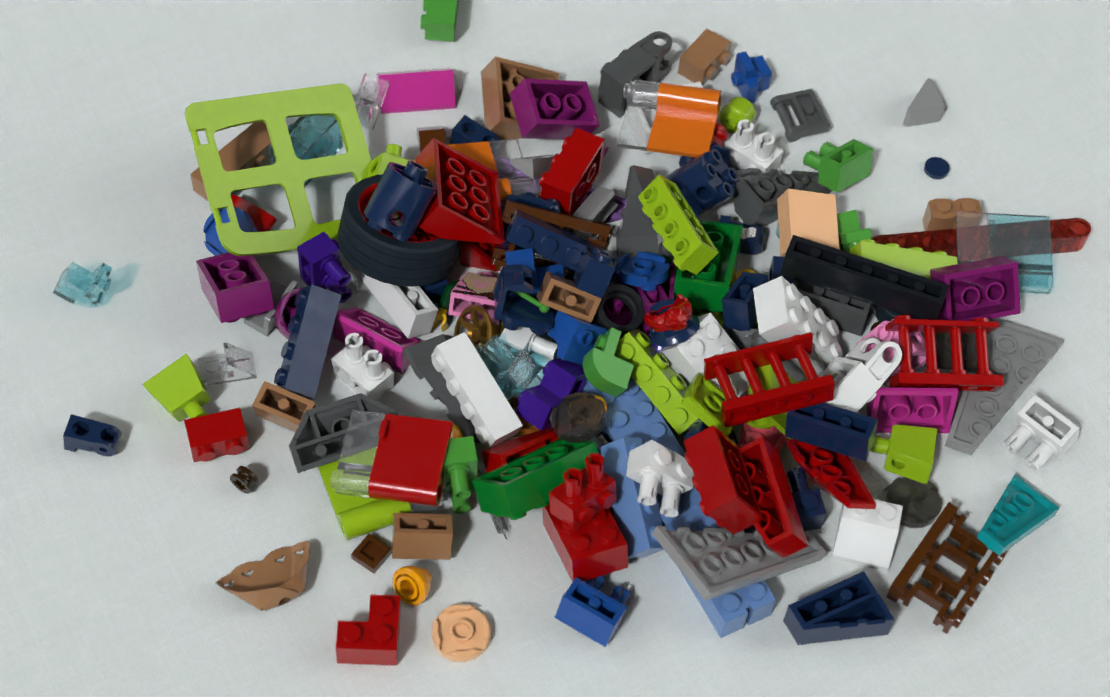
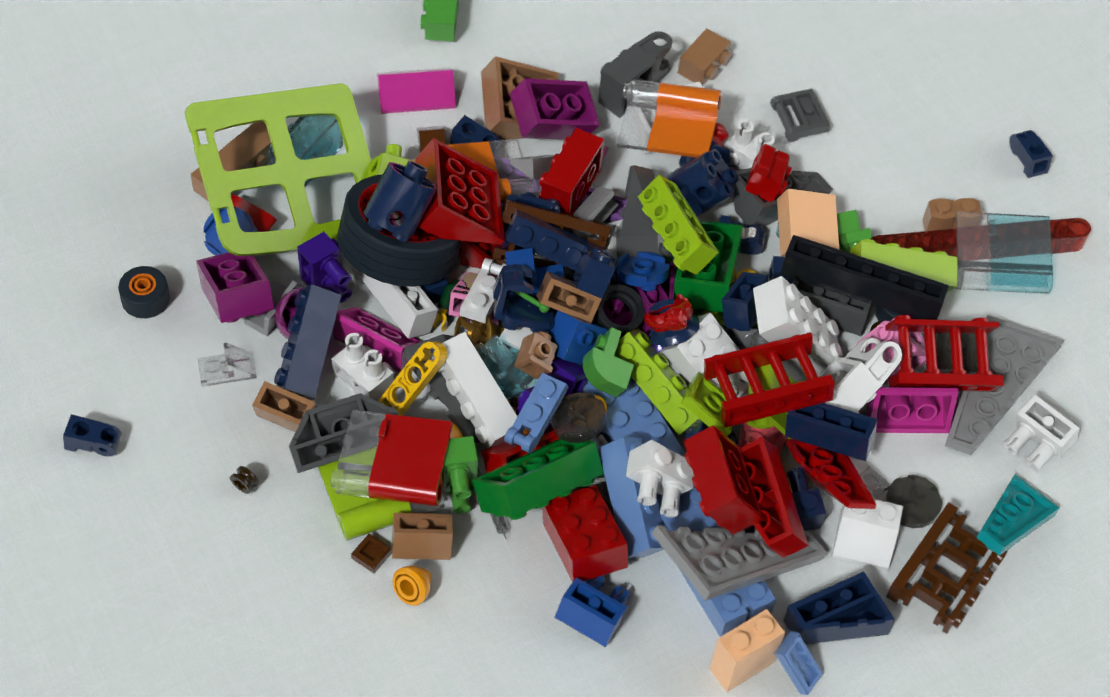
(82, 286): clear light blue brick -> none
(144, 292): none -> black wheel
(179, 389): lime torso -> none
(216, 435): red brick -> none
(271, 581): medium nougat piece -> none
(370, 99): clear slope -> none
(374, 640): red brick -> none
(406, 381): none -> yellow beam
(461, 633): light nougat tile -> none
(480, 298): none -> white plate
(536, 354): none -> medium nougat brick
(536, 413): none -> medium blue plate
(583, 493): red brick -> none
(735, 111): lime head -> none
(746, 650): none -> light nougat brick
(750, 75): blue brick -> none
(769, 173): none -> red brick
(798, 663): none -> medium blue plate
(840, 165): bright green brick -> none
(908, 451): lime torso -> none
(925, 107): light grey slope -> none
(936, 168): dark blue piece -> none
(979, 289): magenta brick -> none
(1031, 153): none -> dark blue leg

